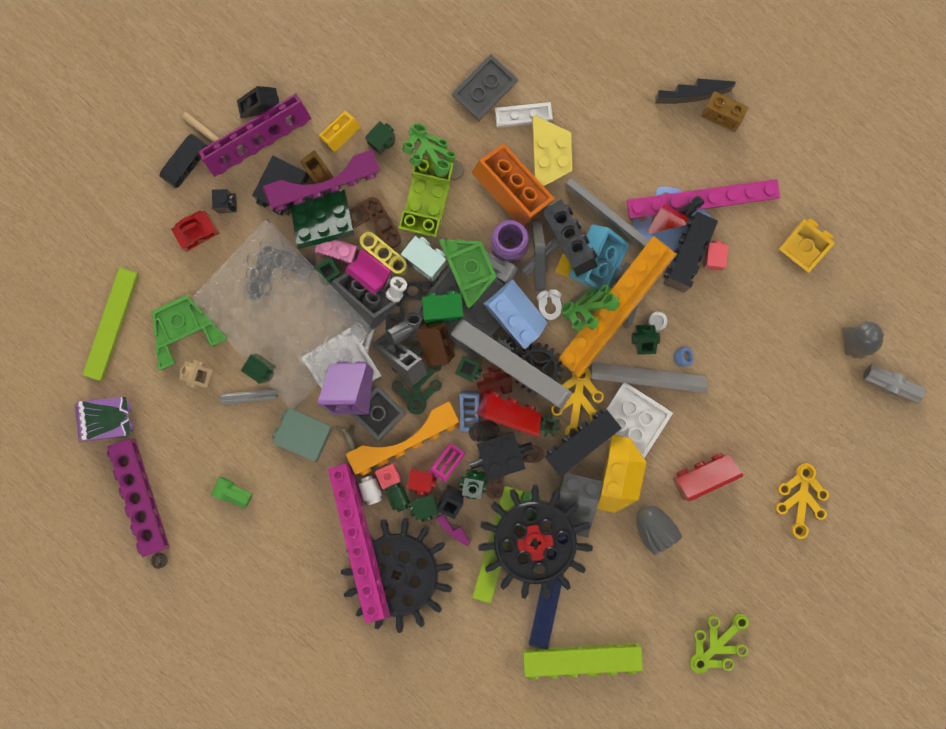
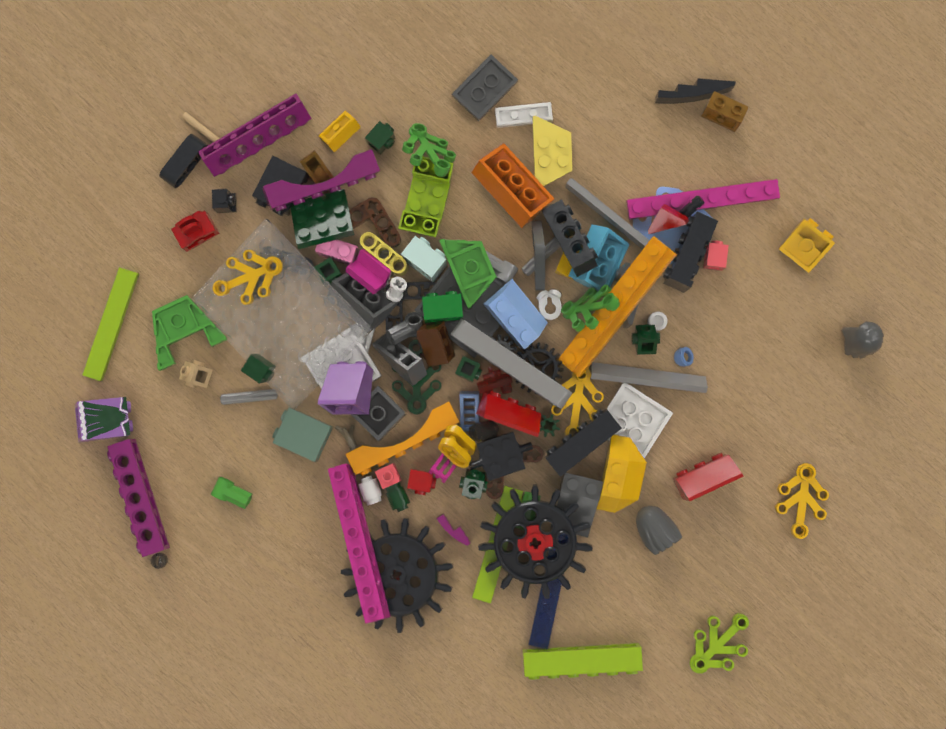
(252, 275): none -> yellow plant
(257, 101): black slope -> none
(424, 508): dark green brick -> none
(450, 502): black brick -> none
(457, 170): dark tan tile -> none
(457, 446): none -> yellow brick
(510, 230): medium lavender piece -> none
(894, 384): light grey piece -> none

